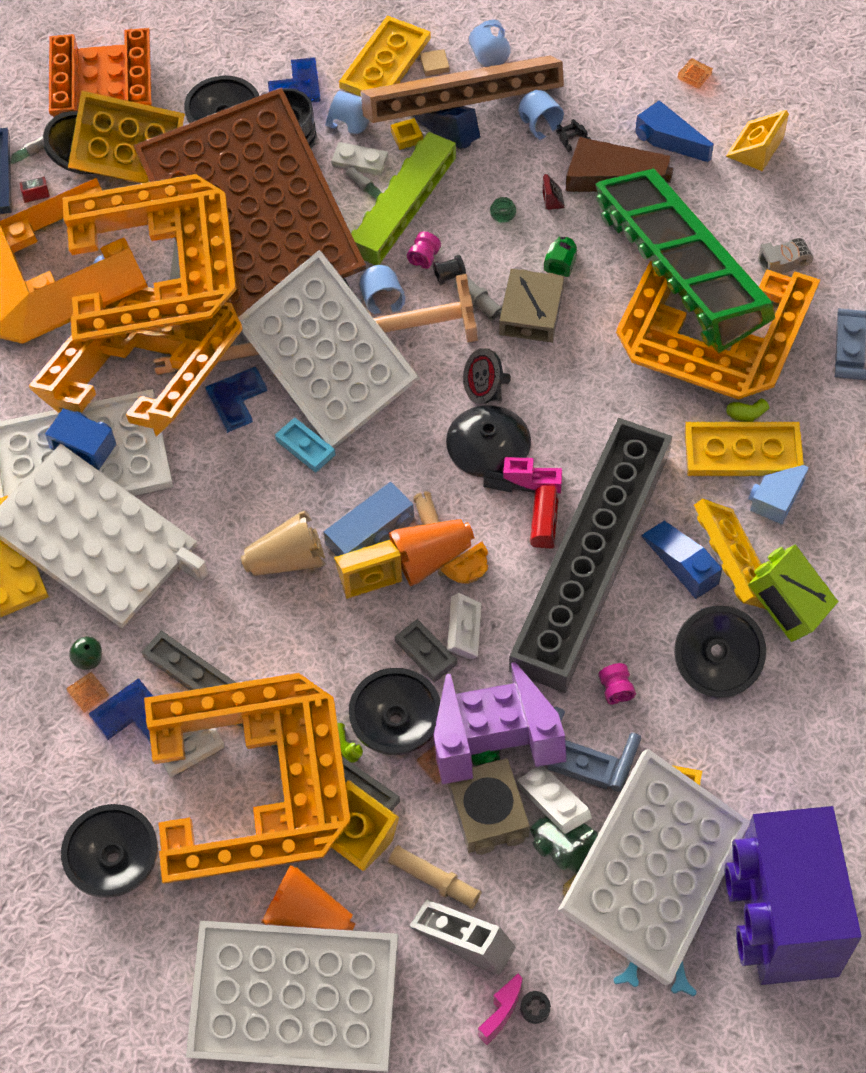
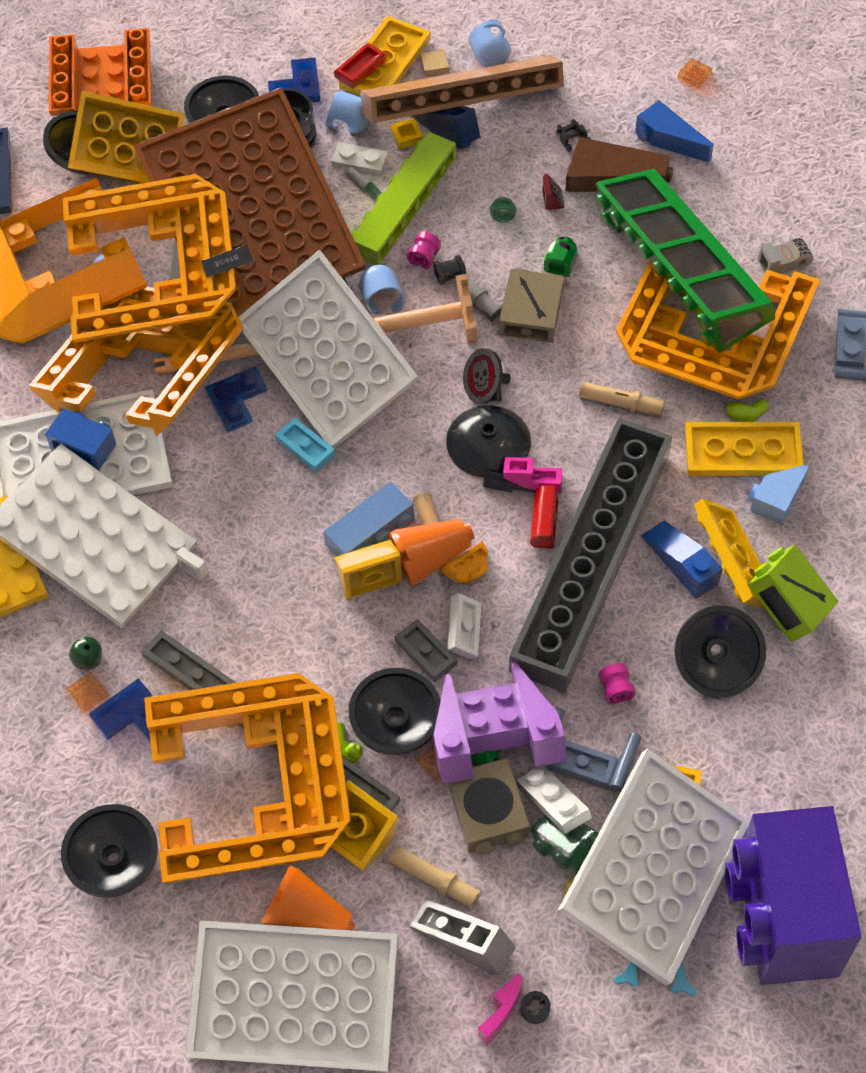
(28, 150): piece -> none
(34, 189): dark red slope -> none
(197, 748): white plate -> none
(226, 261): none -> black sticker
(285, 548): tan cone -> none
(360, 65): none -> red tile
(536, 104): light blue helmet -> none
(623, 399): none -> tan pin
(759, 140): yellow slope -> none

